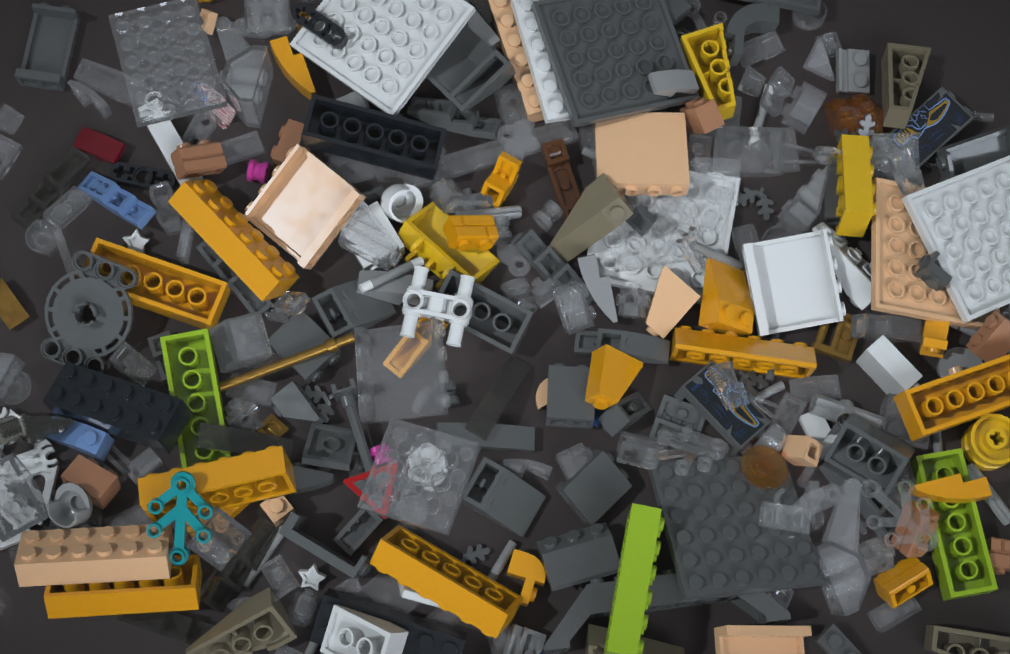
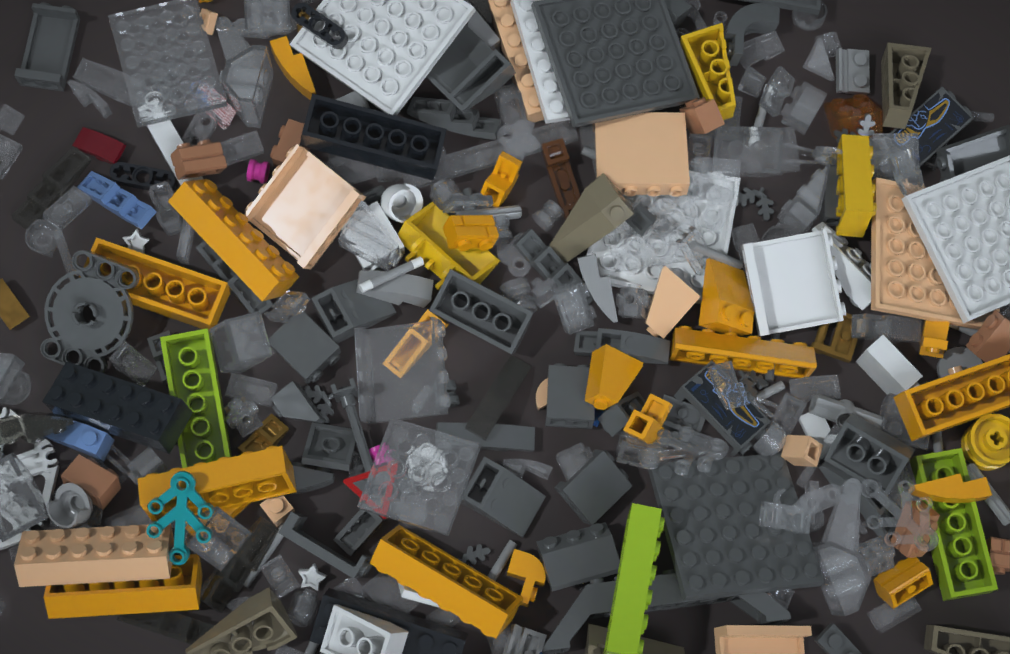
(237, 441): clear smoke slope -> none
(331, 345): pearl gold bar -> none
(438, 306): white piece -> none
(649, 421): none -> light orange brick
(672, 81): light grey slope -> none
(769, 461): clear orange dish -> none
(931, 273): dark grey bracket -> none

